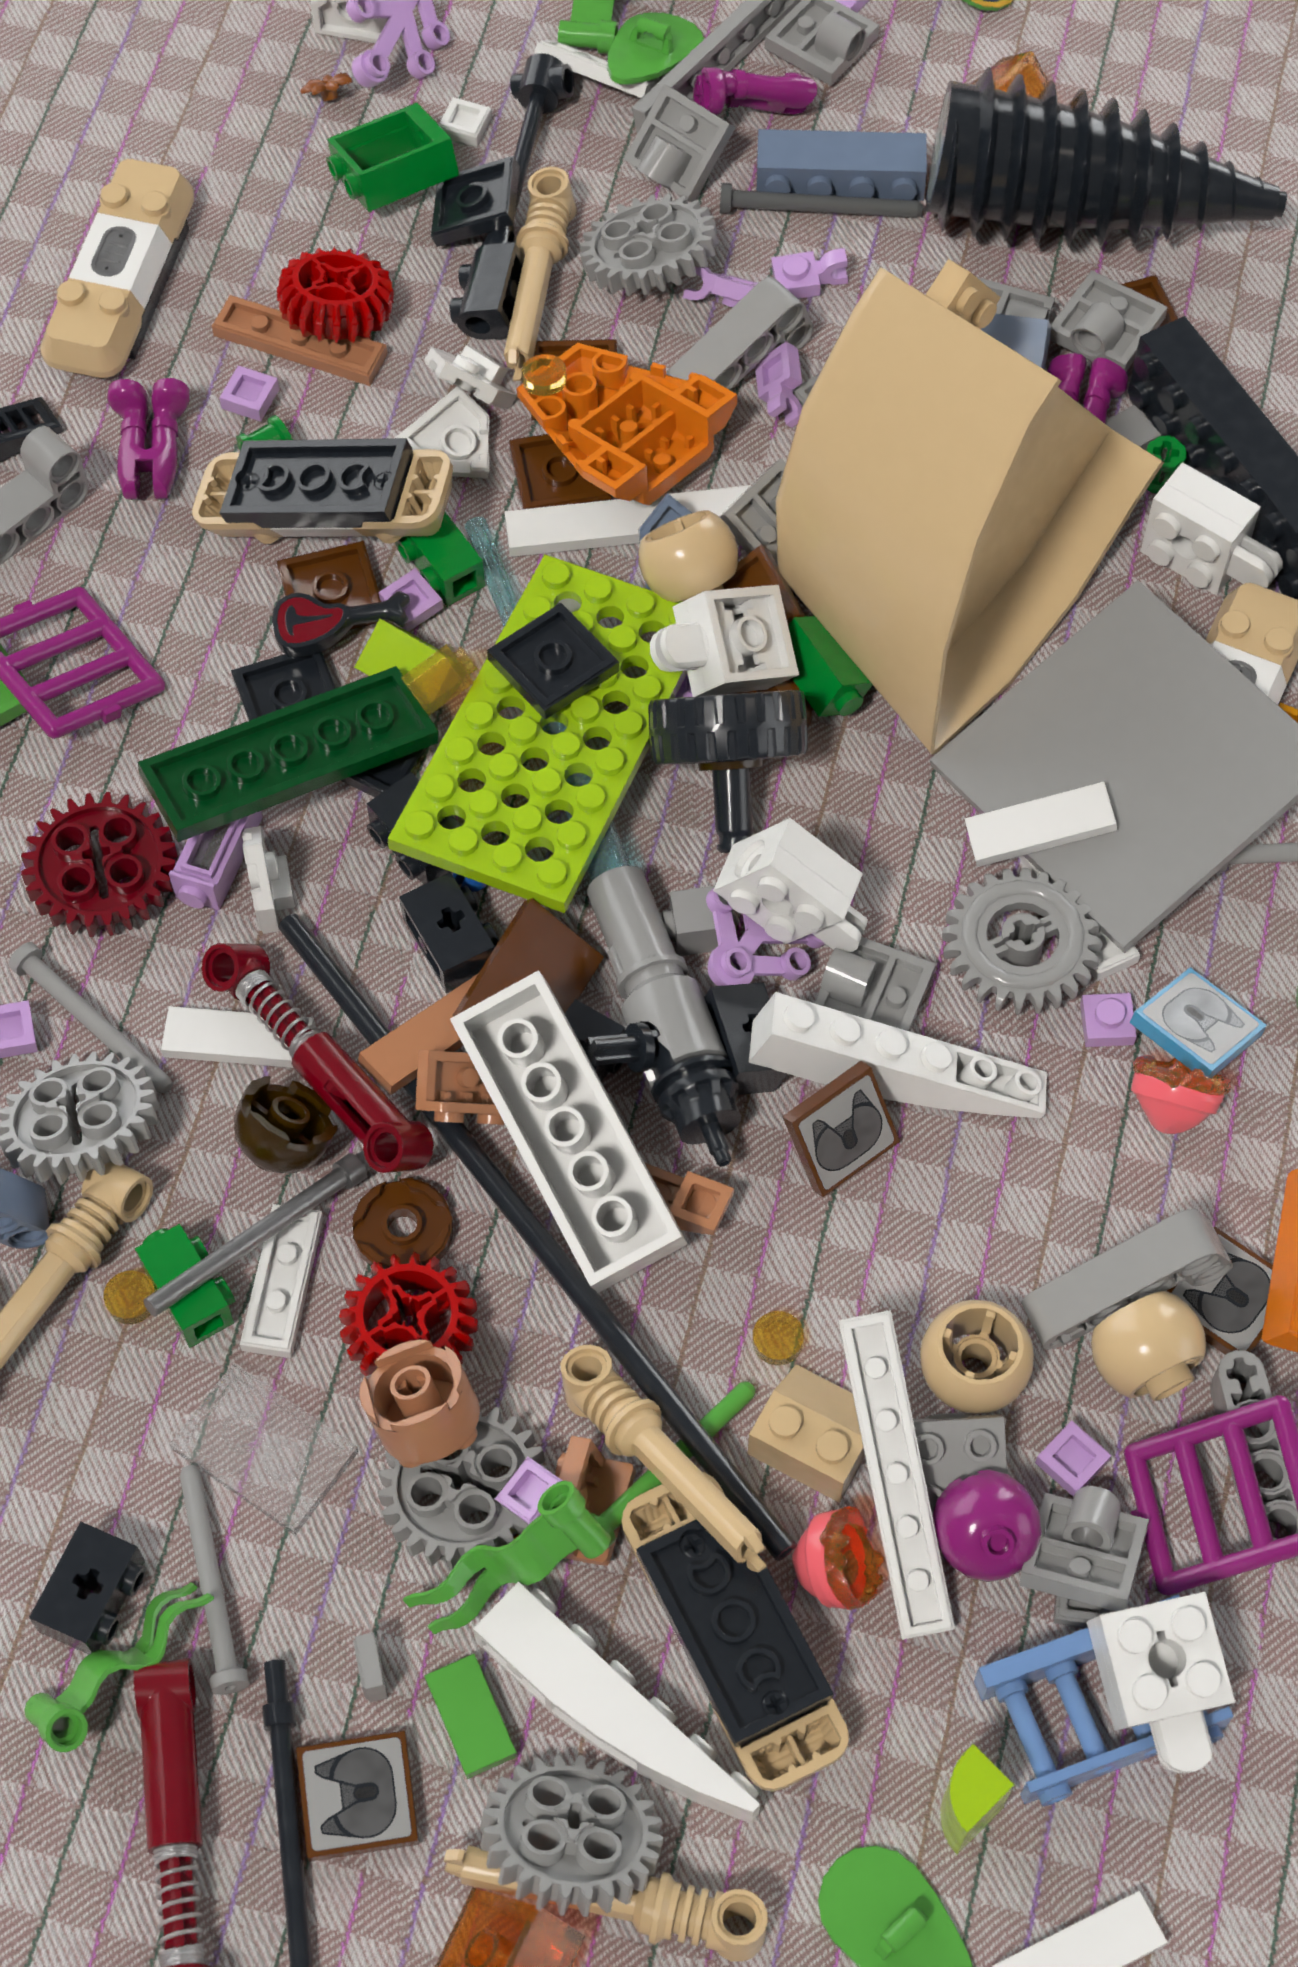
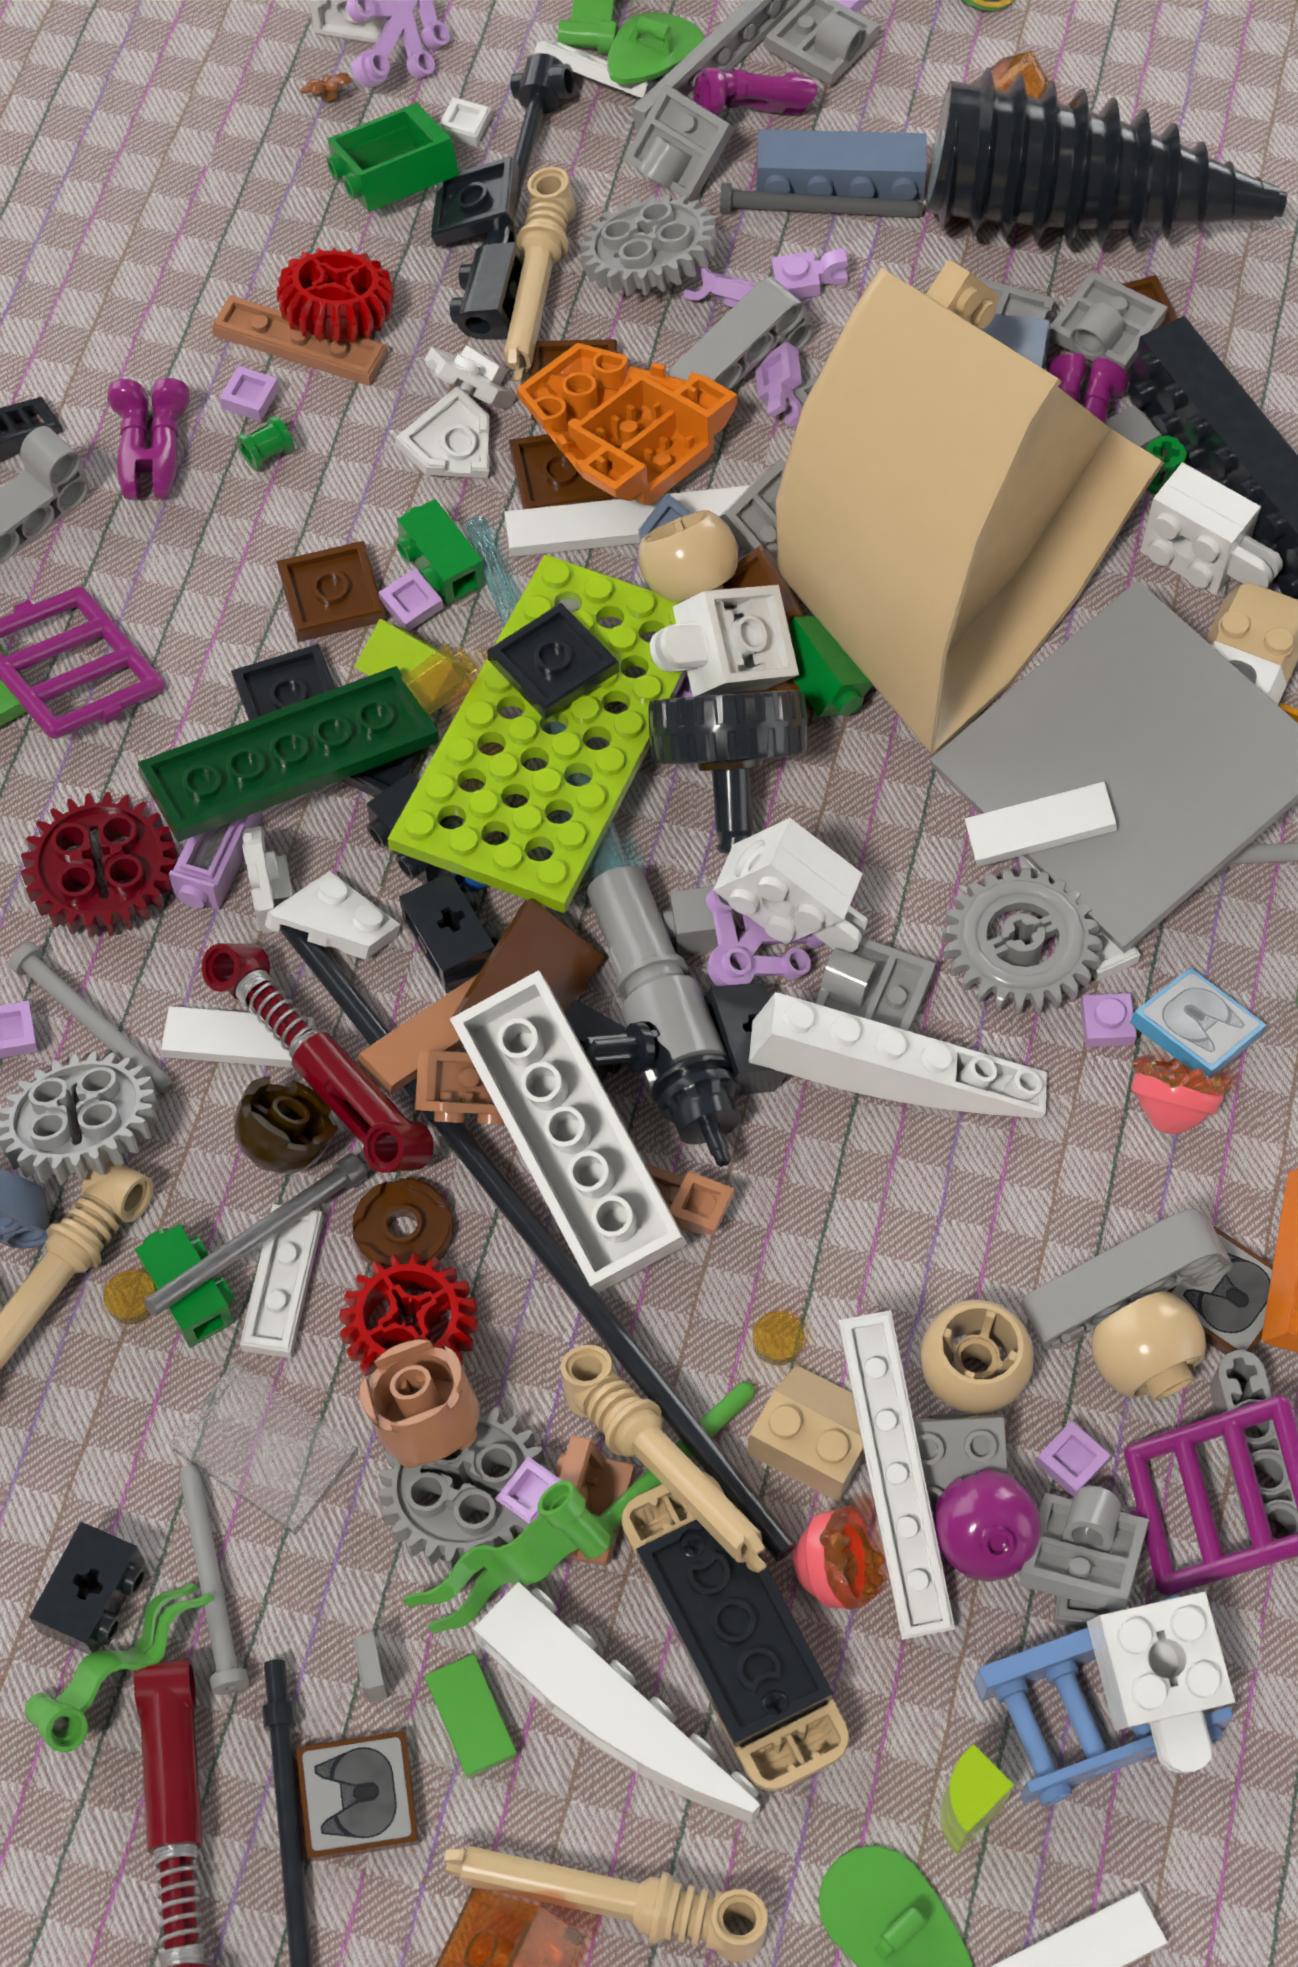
(119, 270): tan piece -> none
(309, 626): black piece -> none
(325, 490): black piece -> none
(335, 917): none -> white wing
(544, 375): clear yellow tile -> none
(571, 1835): light grey gear -> none
(841, 1128): tile -> none

